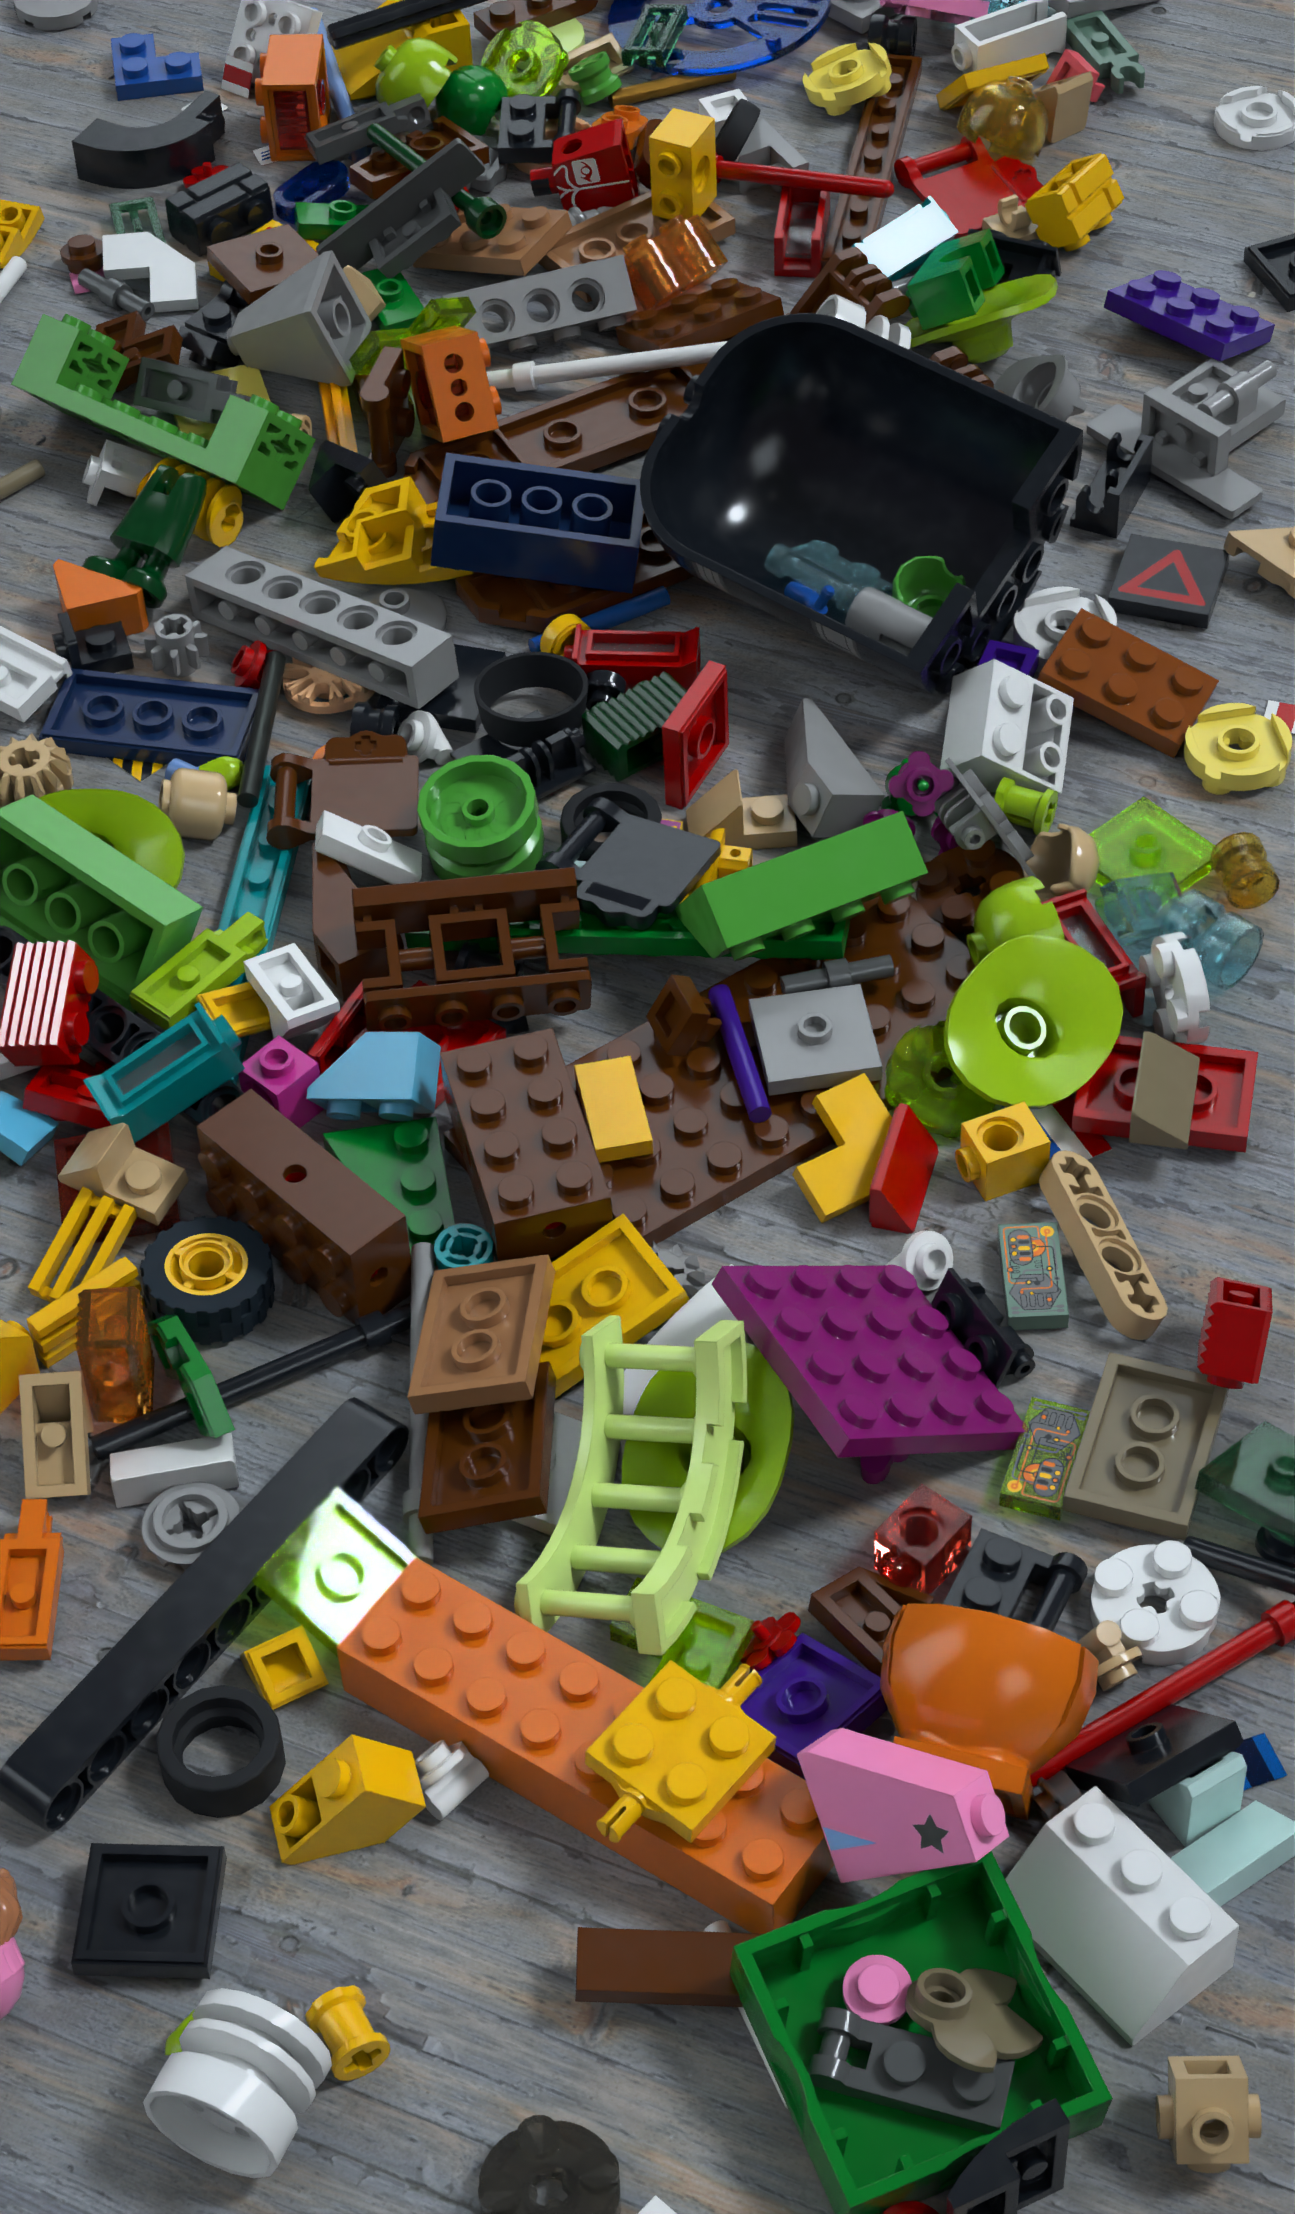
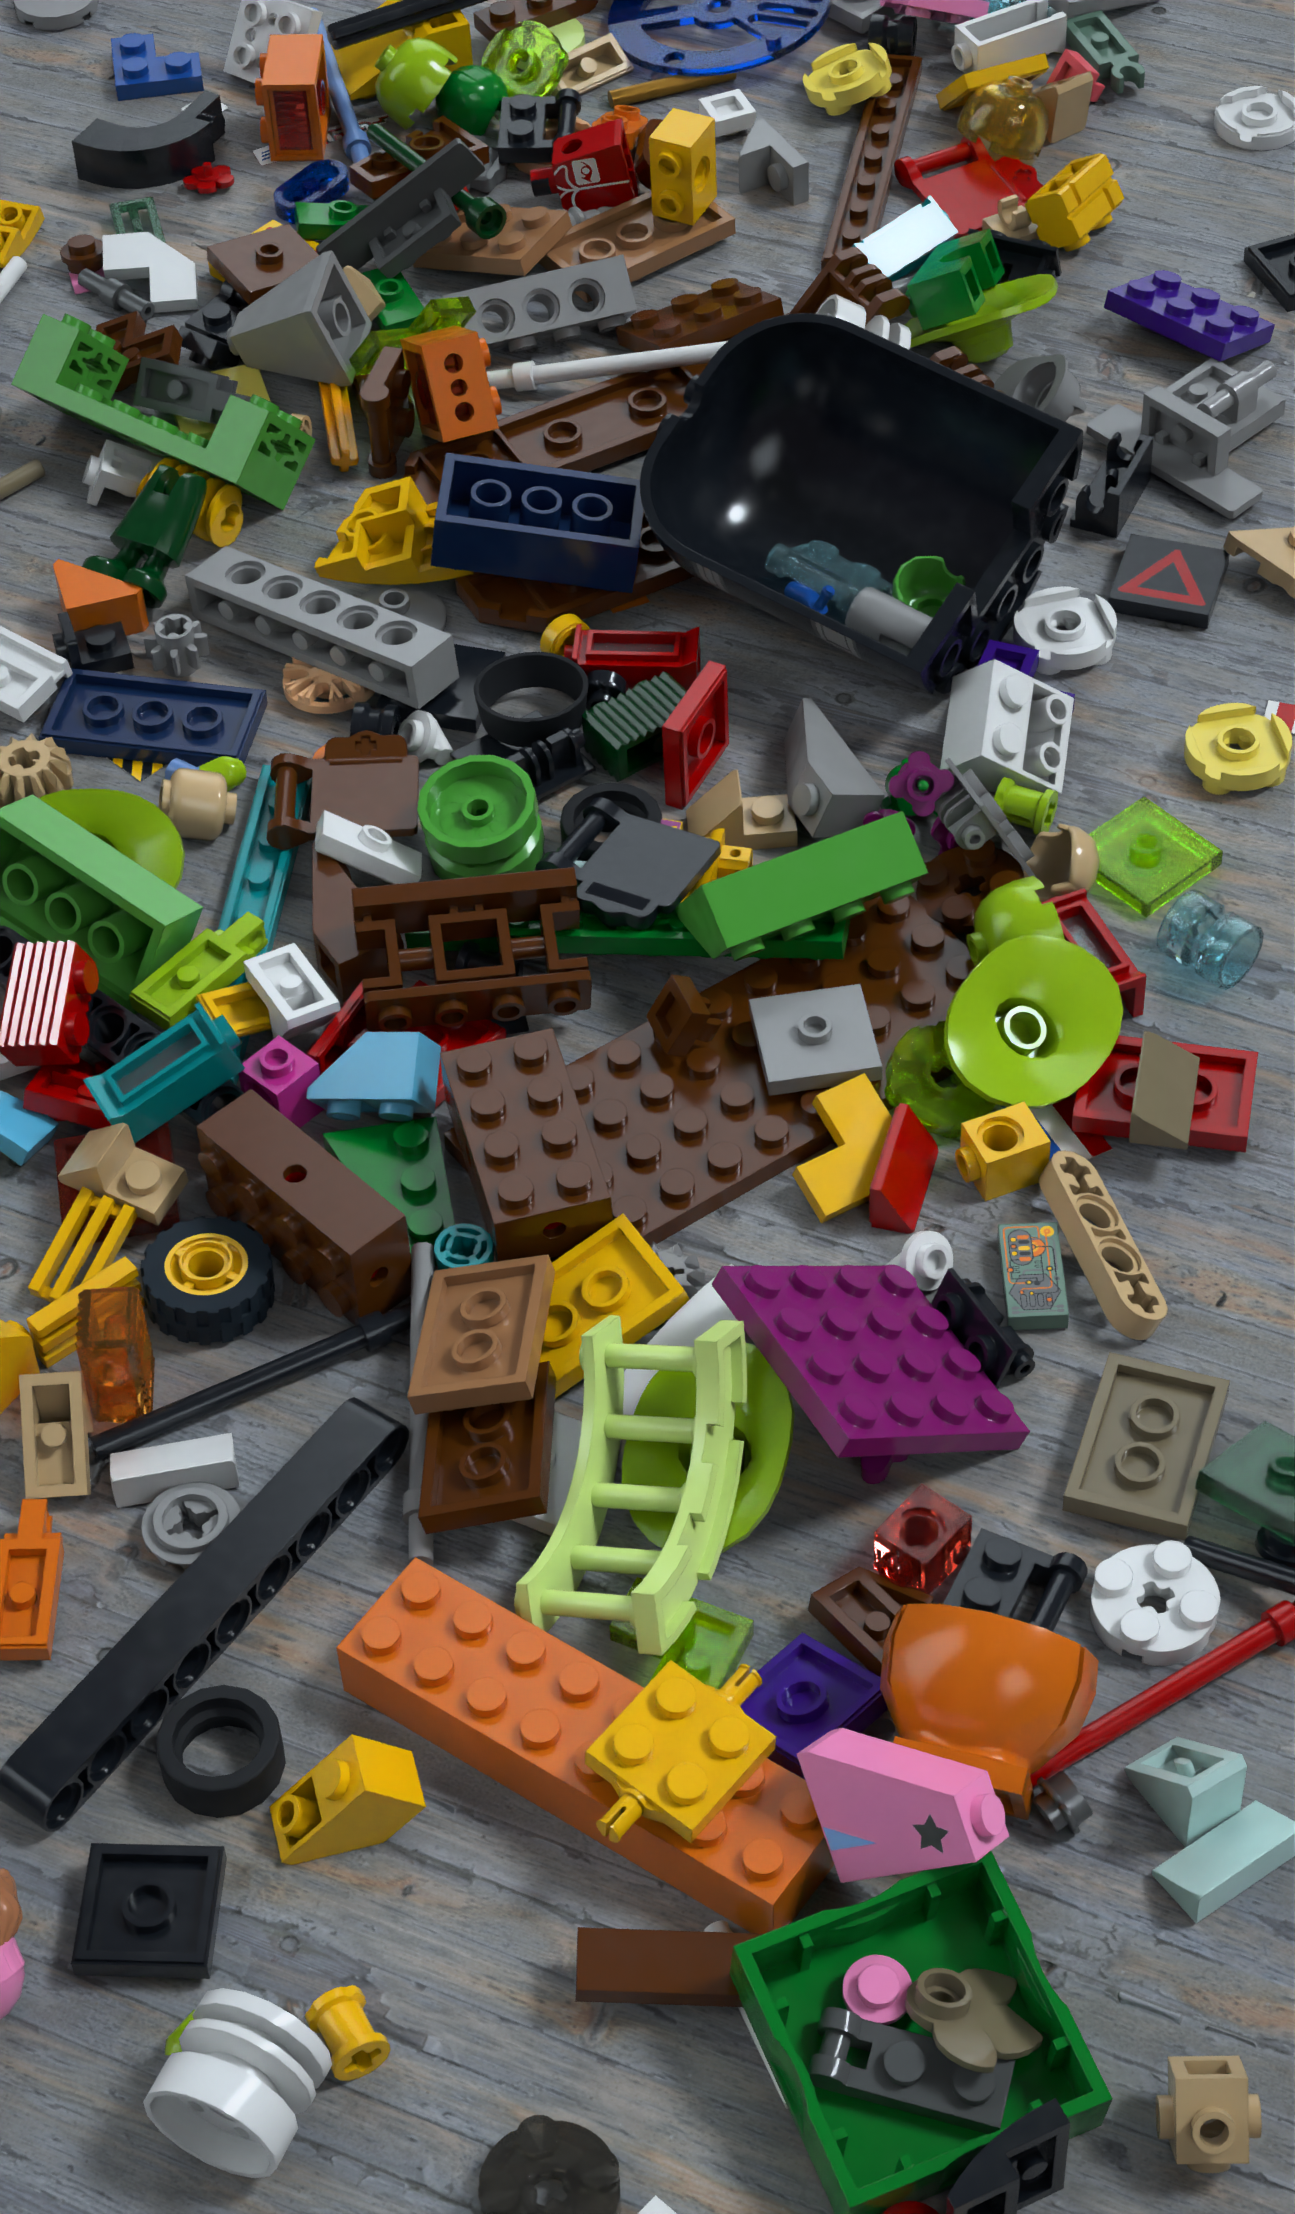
(184, 1362): green tile -> none
(219, 208): black brick -> none
(237, 76): sticker -> none
(249, 665): red plate -> none
(261, 730): pearl dark grey bar -> none
(284, 1668): yellow slope -> none
(333, 1568): plate -> none
(341, 478): black slope -> none
(349, 134): dark grey hinge -> none
(448, 1776): white plate -> none
(595, 77): bright green wheel -> none
(613, 1109): yellow tile -> none
(619, 612): blue bar -> none
(662, 37): clear green tile -> none
(672, 261): clear orange brick -> none
(736, 129): black tyre -> none
(739, 1054): dark purple bar -> none
(770, 1640): red plant -> none
(800, 232): red window -> none
(803, 179): red piece -> none
(838, 973): dark grey bar -> none
(1043, 1458): tile -> none
(1114, 1660): tan plate -> none
(1120, 1916): white slope -> none
(1128, 682): dark orange plate -> none
(1137, 905): clear light blue slope -> none
(1155, 1754): black plate -> none
(1177, 989): white plate -> none
(1234, 1332): red brick -> none
(1245, 871): clear yellow wheel -> none
(1260, 1761): clear blue sticker -> none

